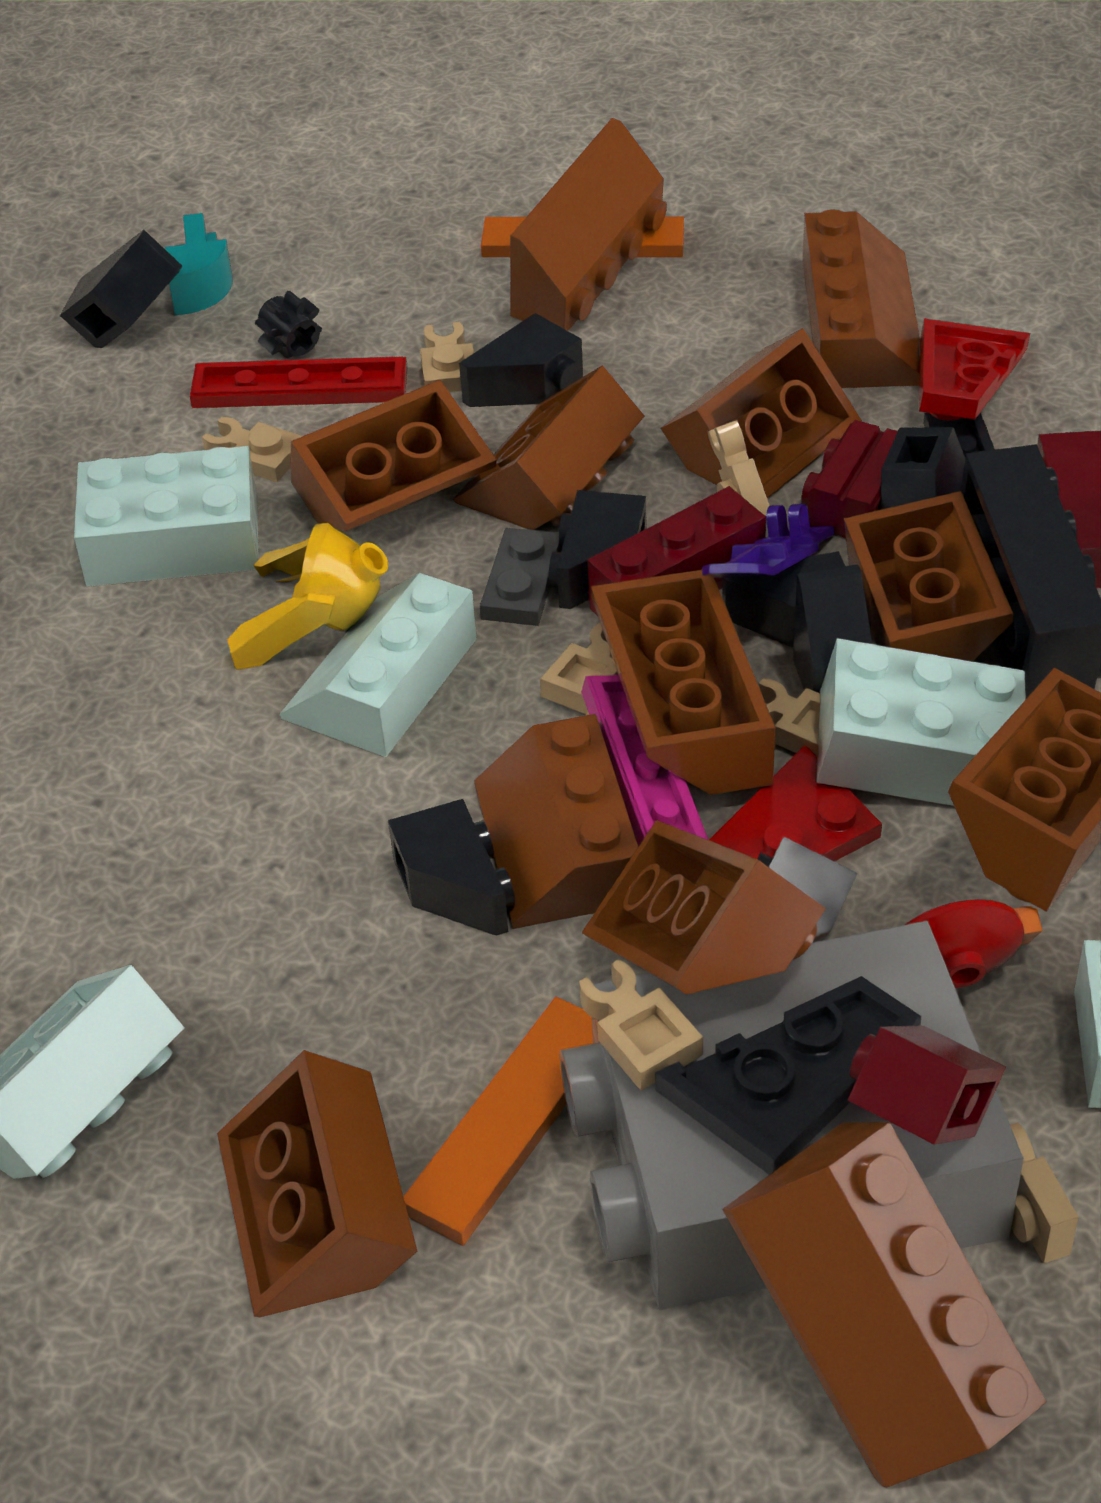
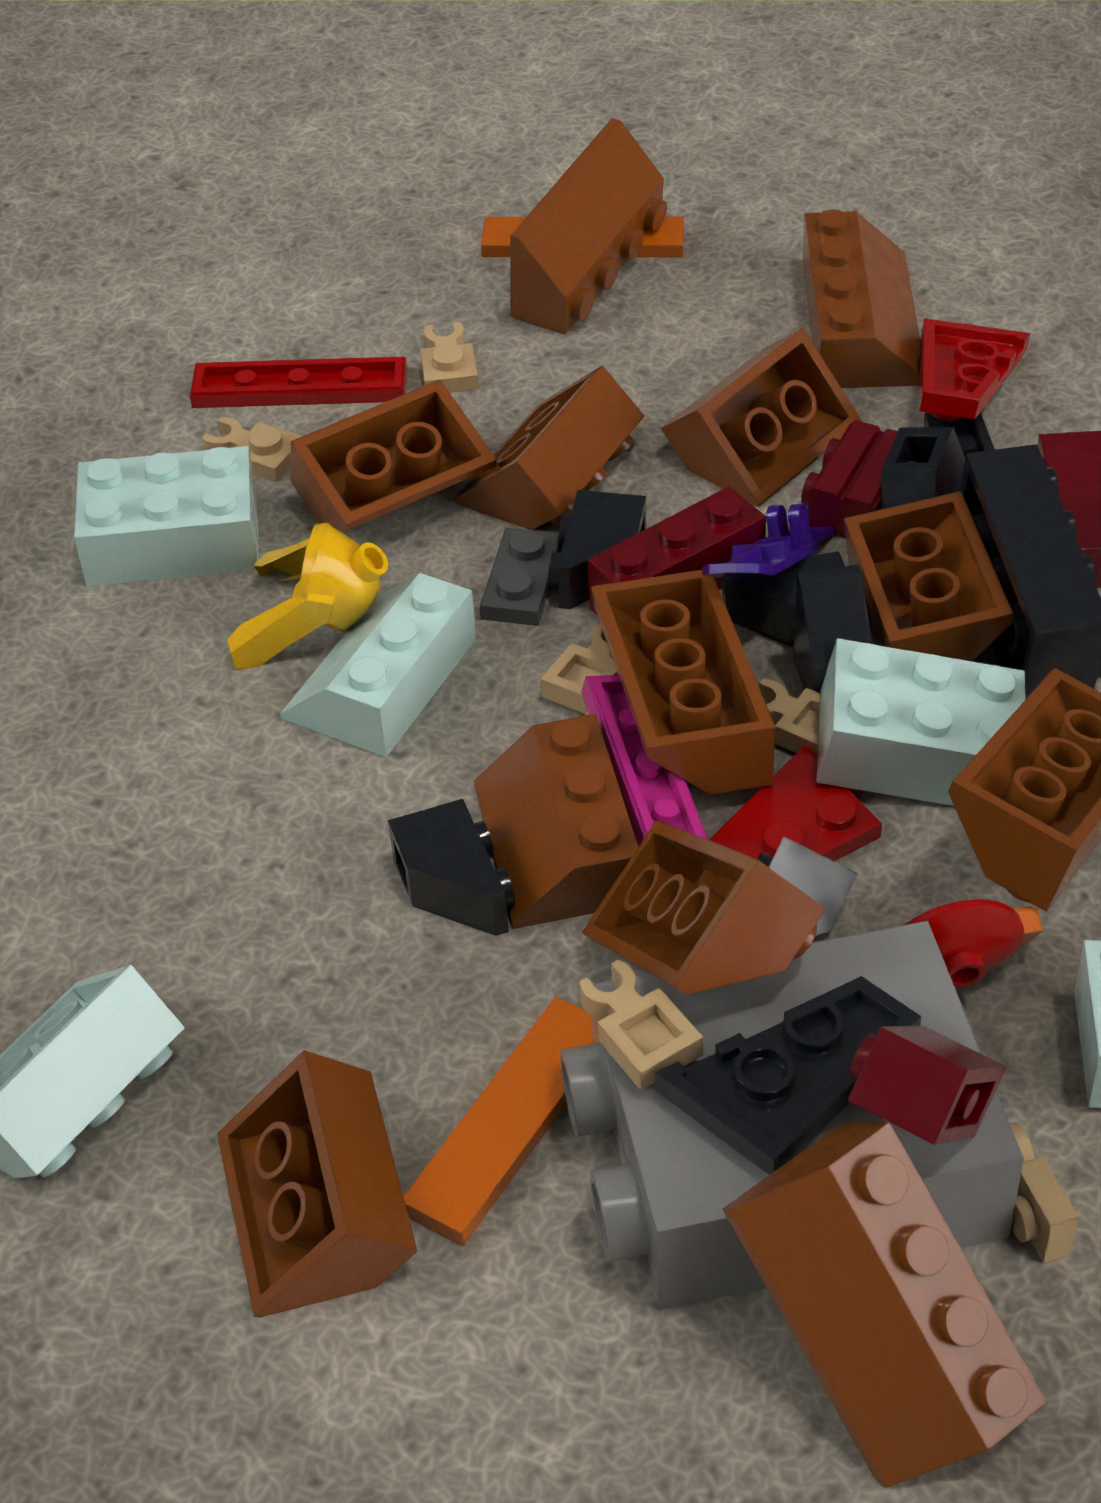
(119, 289): black slope -> none
(205, 268): teal brick -> none
(288, 325): black gear -> none
(522, 365): black slope -> none
(737, 469): tan plate -> none

